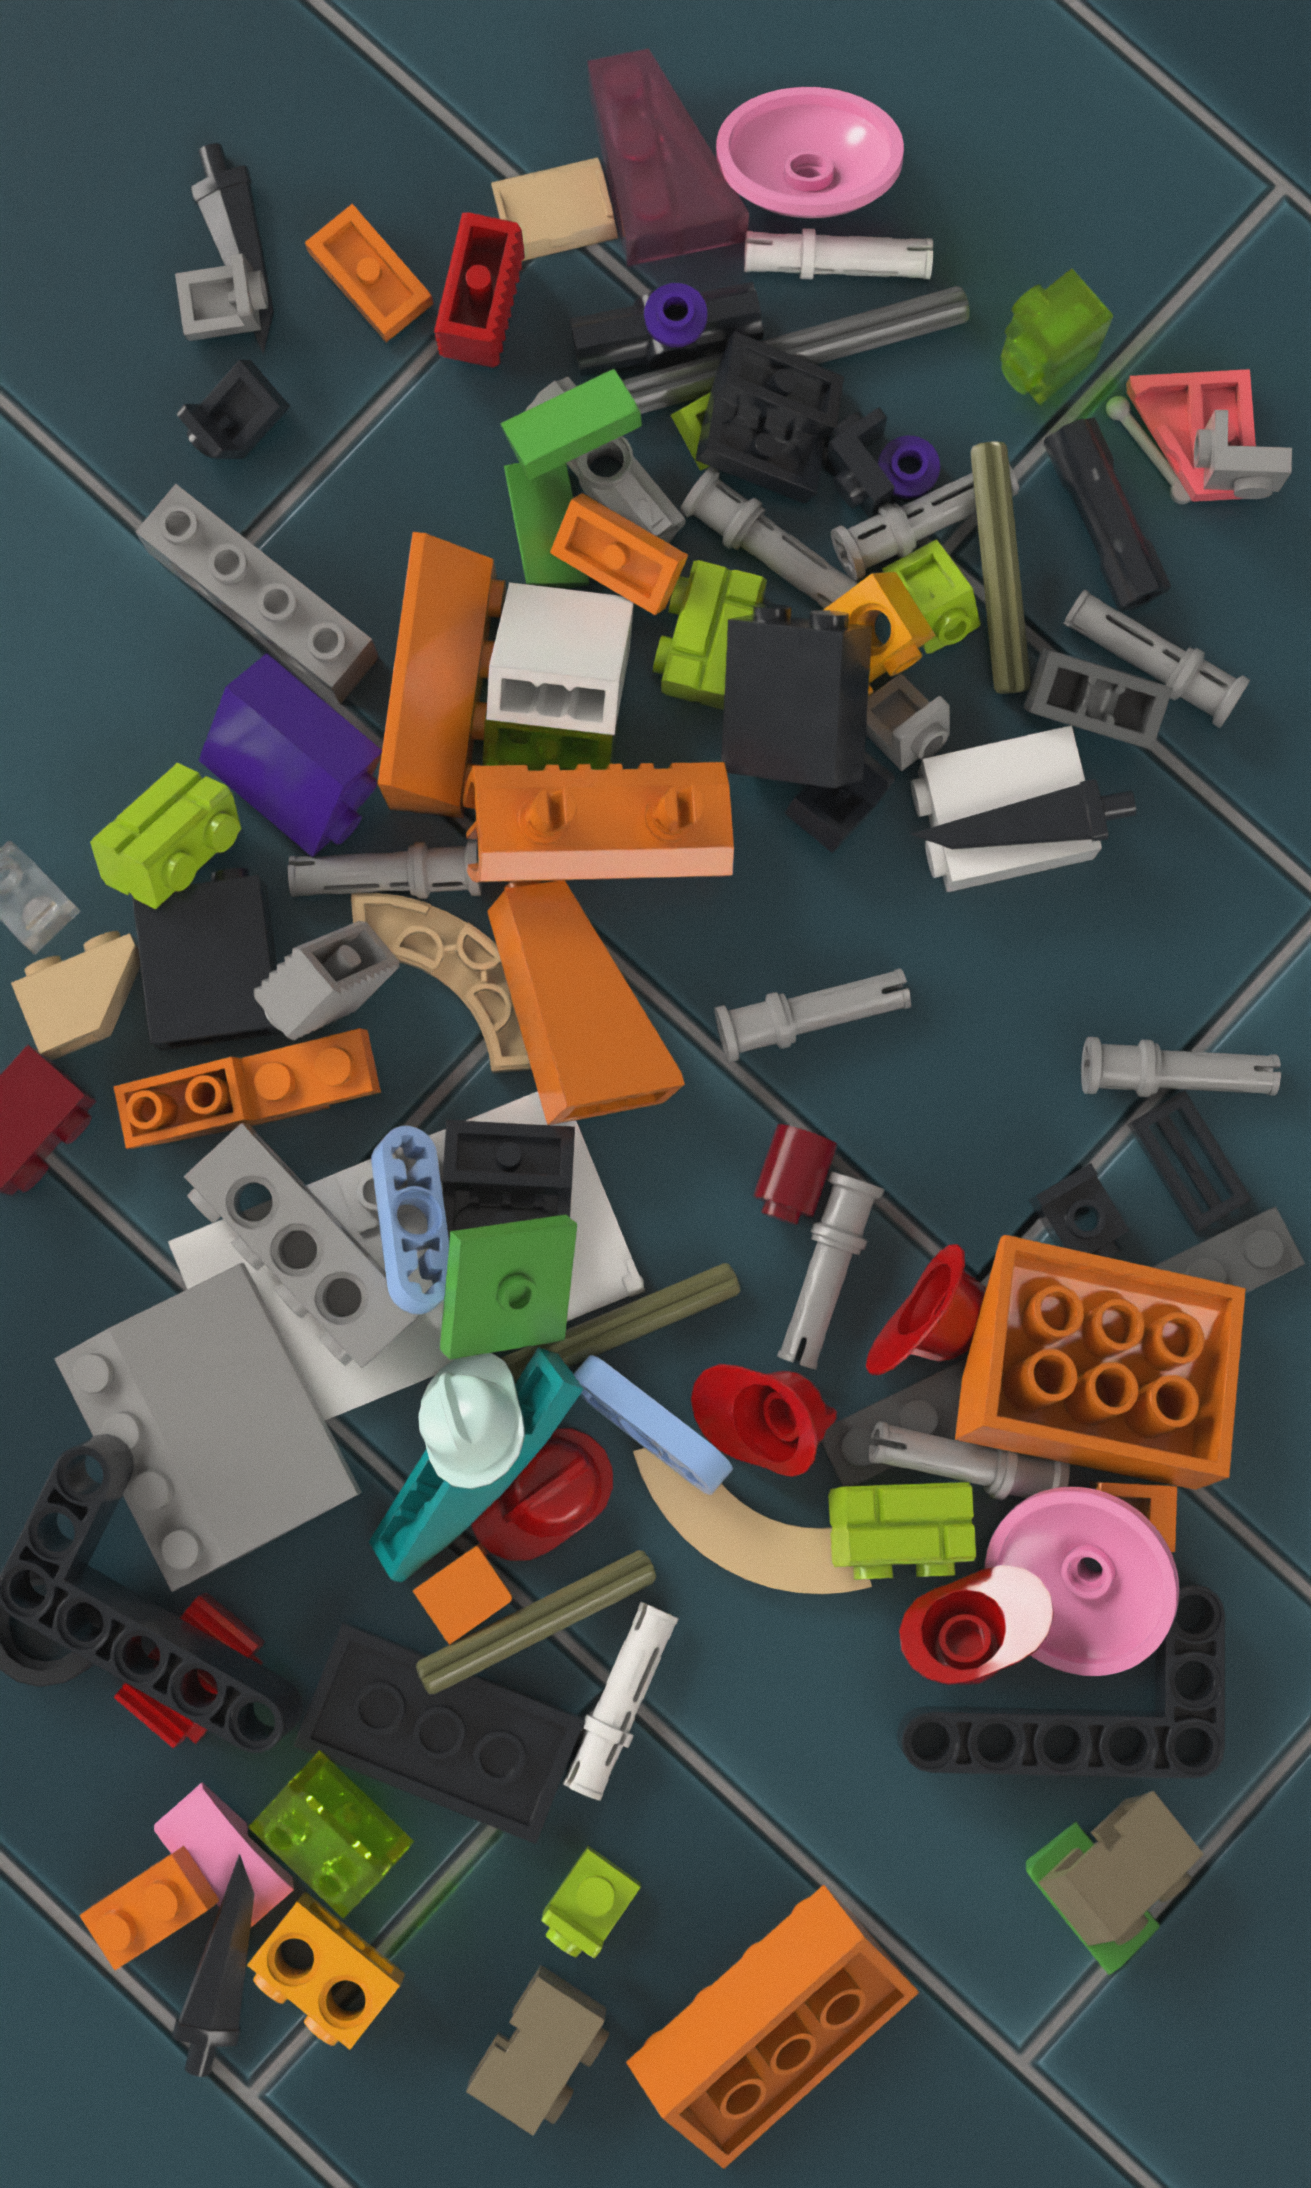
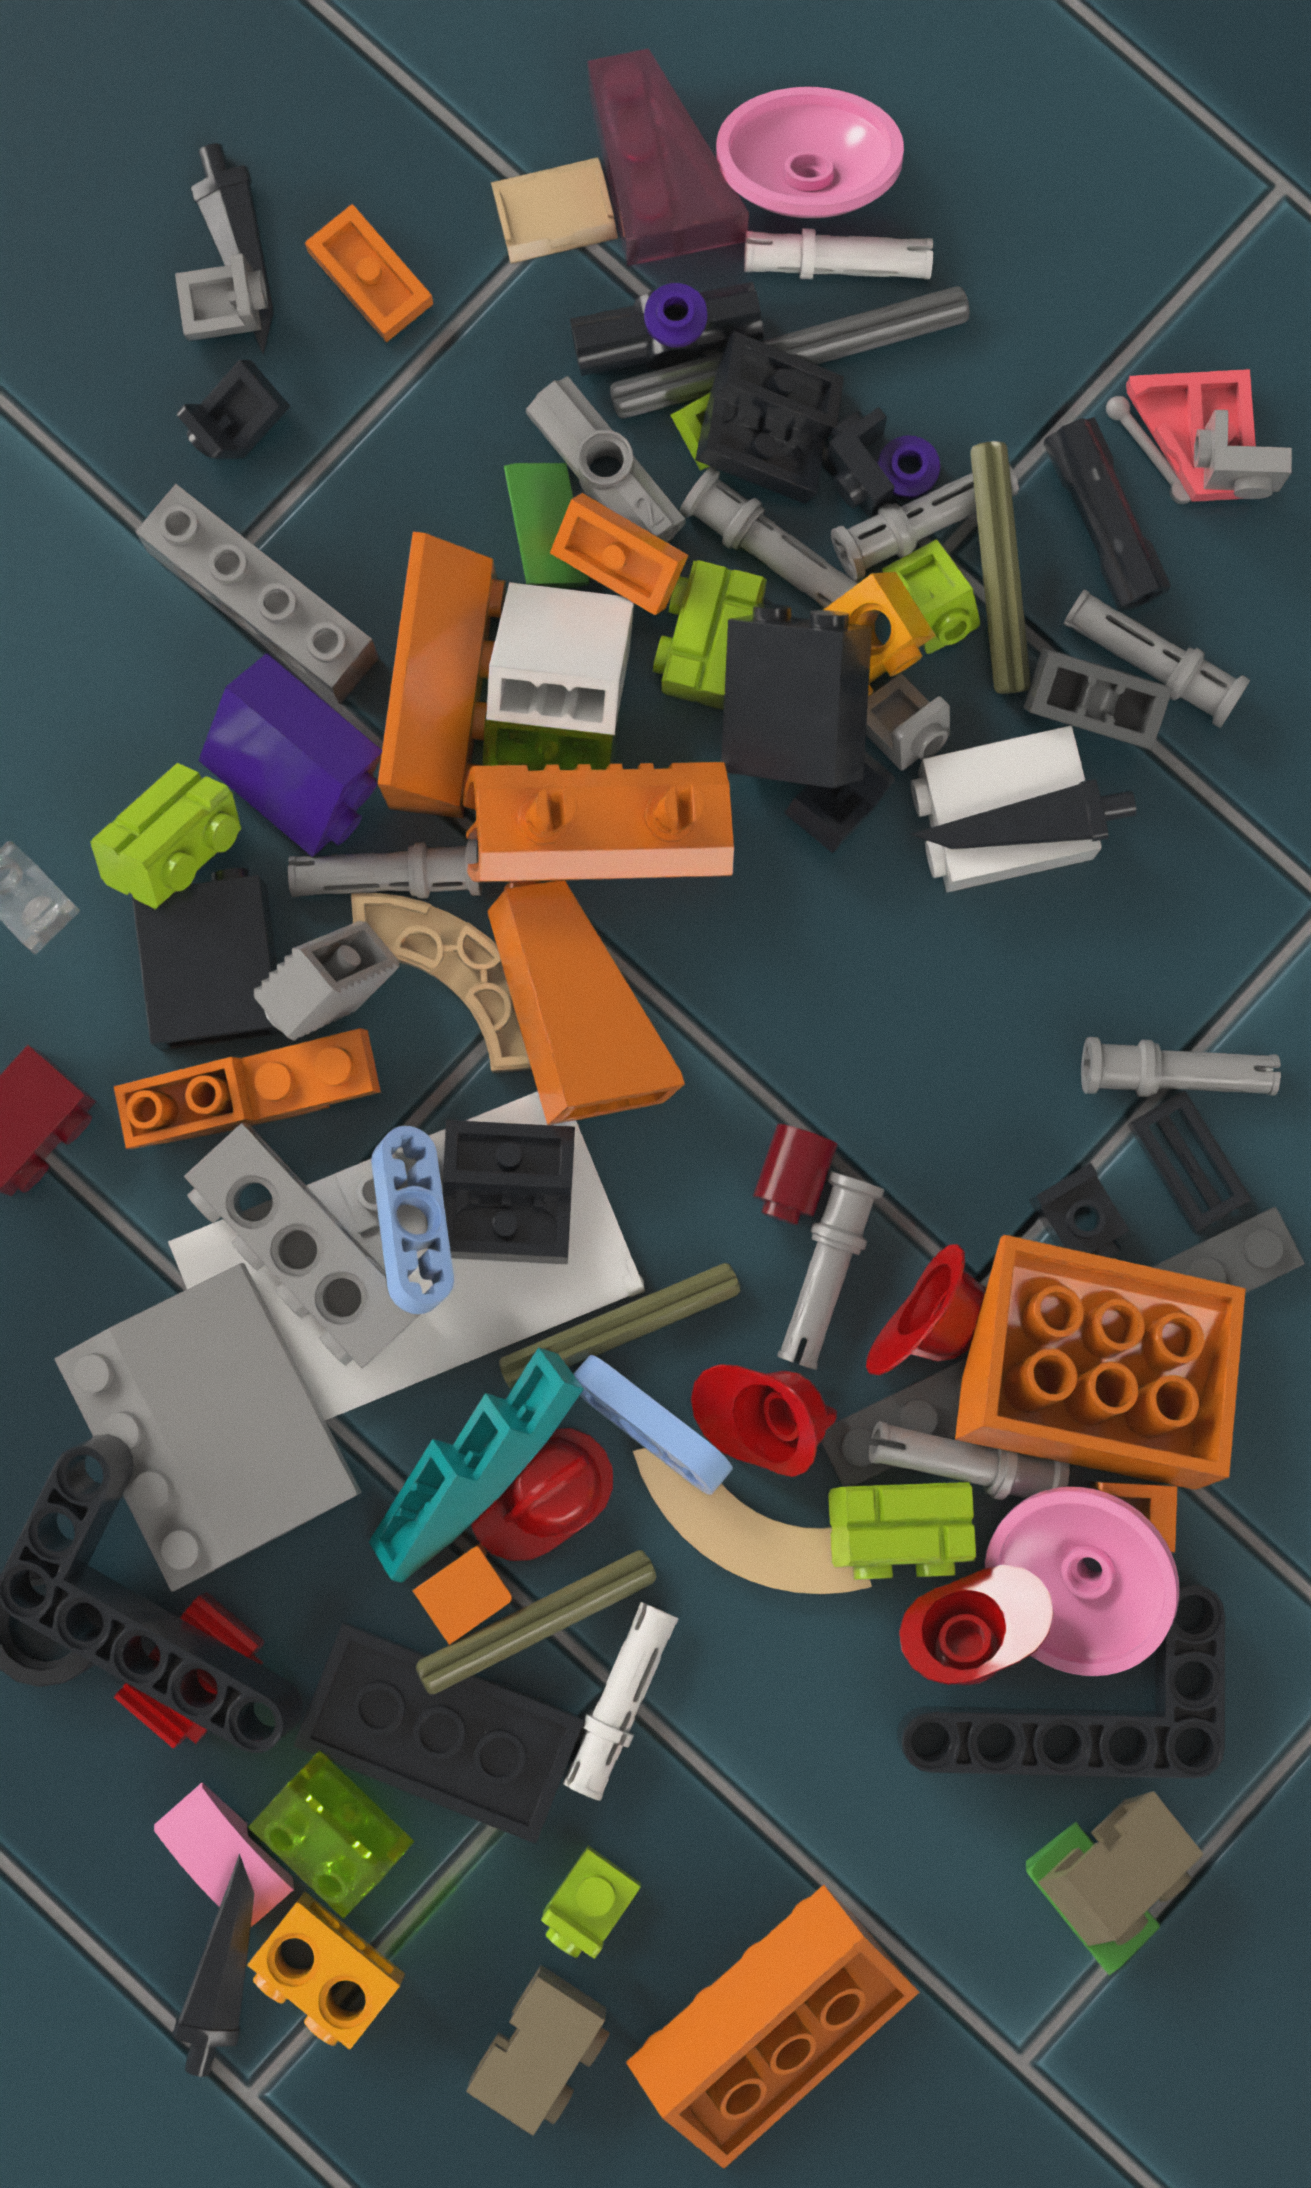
(78, 998): tan slope -> none
(149, 1908): orange plate -> none
(472, 1421): light aqua piece -> none
(479, 289): red brick -> none
(507, 1286): bright green plate -> none
(572, 424): bright green slope -> none
(781, 1019): light grey pin -> none
(1053, 336): clear neon green brick -> none

